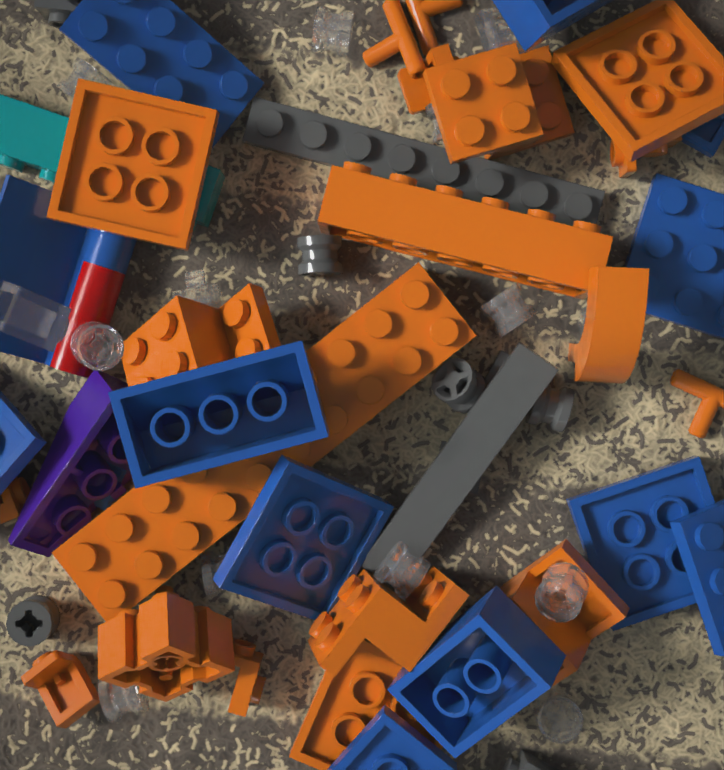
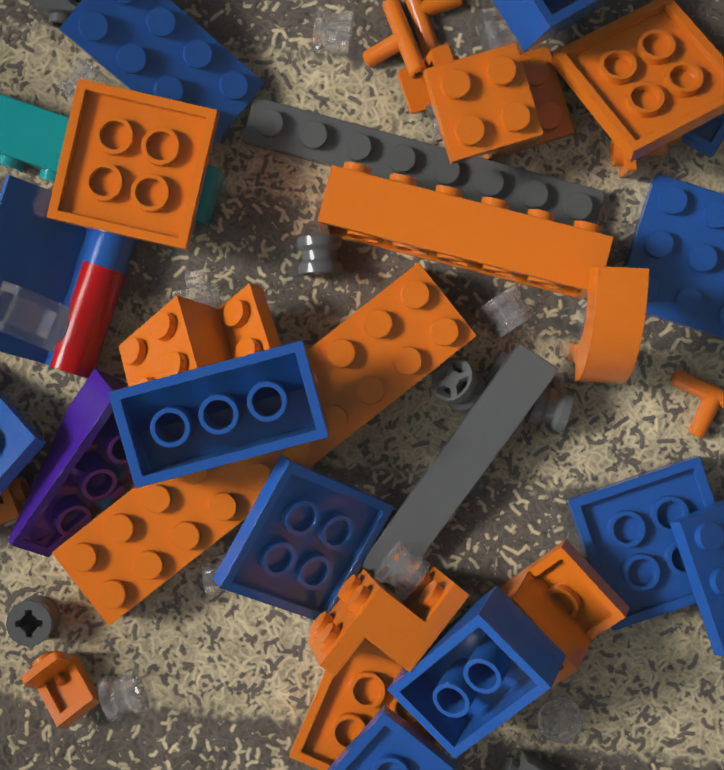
(106, 346): clear wheel -> none
(165, 646): orange brick -> none
(248, 683): orange bracket -> none
(565, 580): clear wheel -> none

